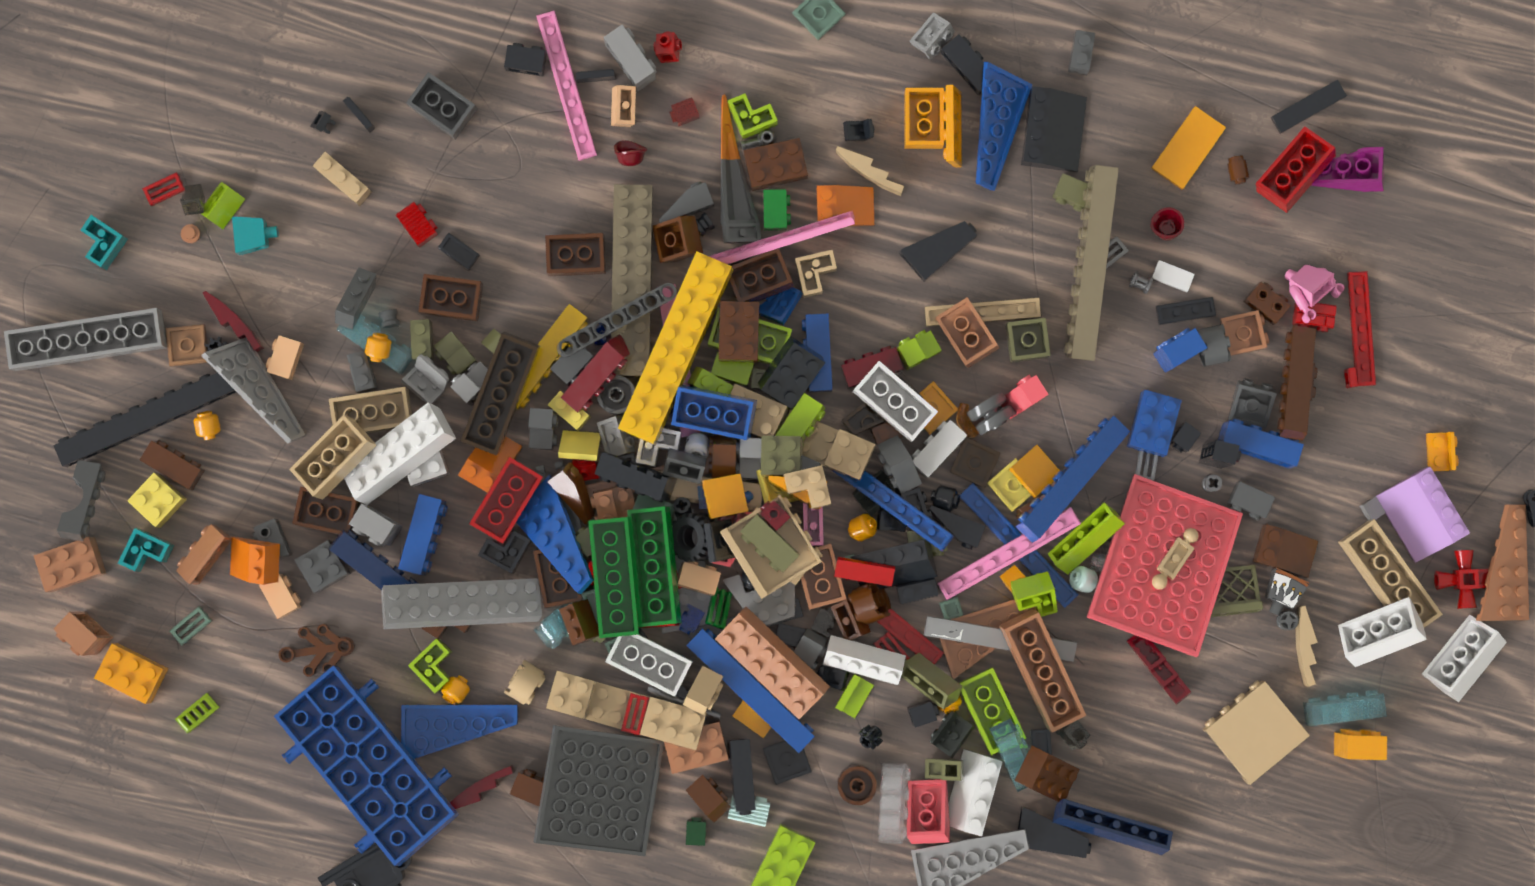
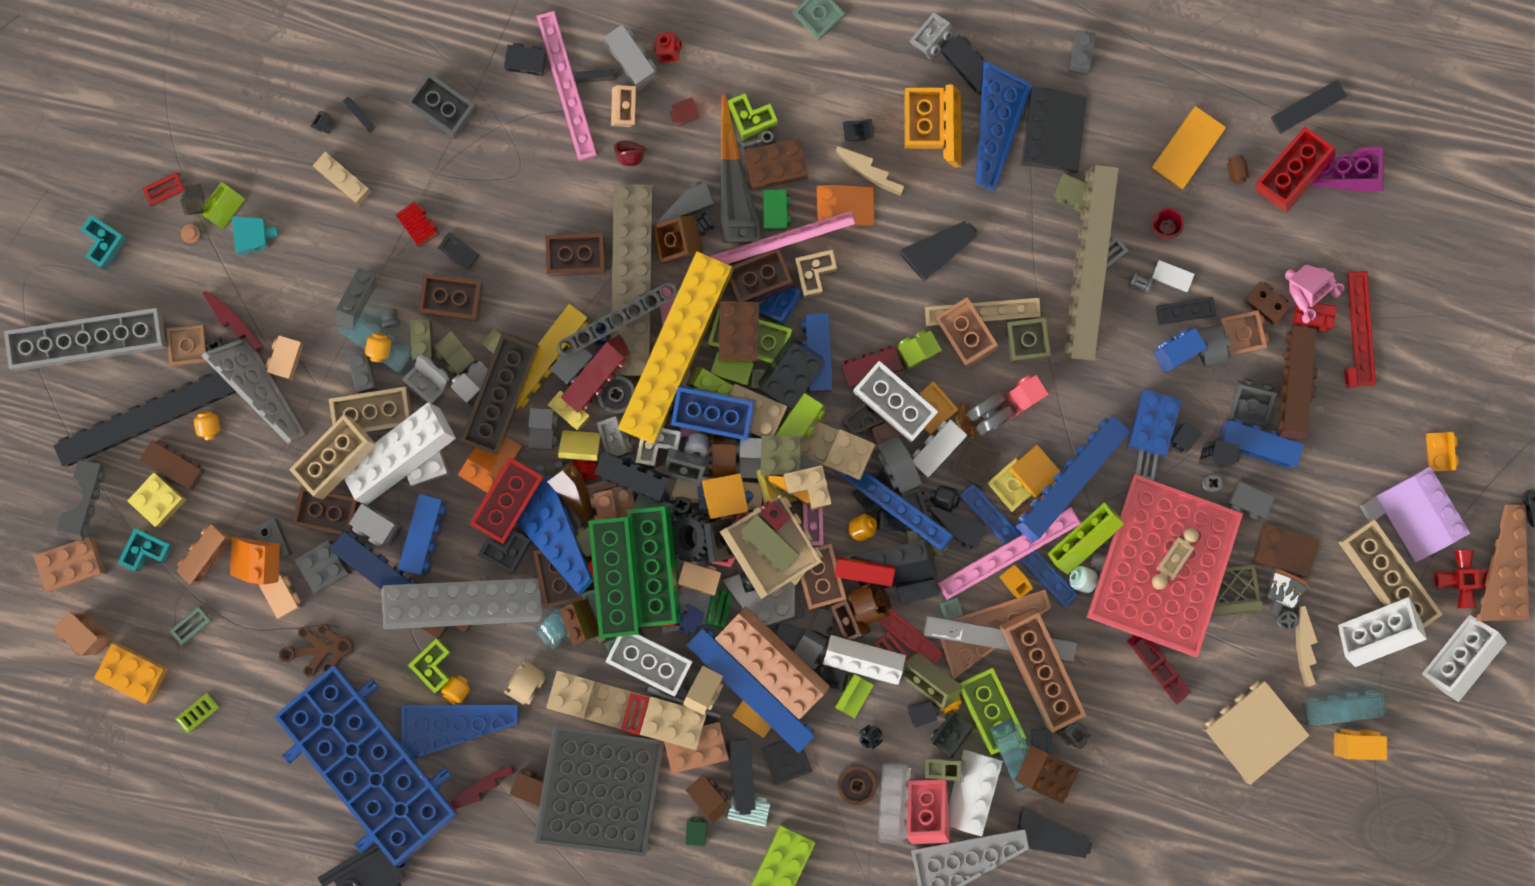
(1035, 592): lime brick -> none
(1112, 827): dark blue brick -> none

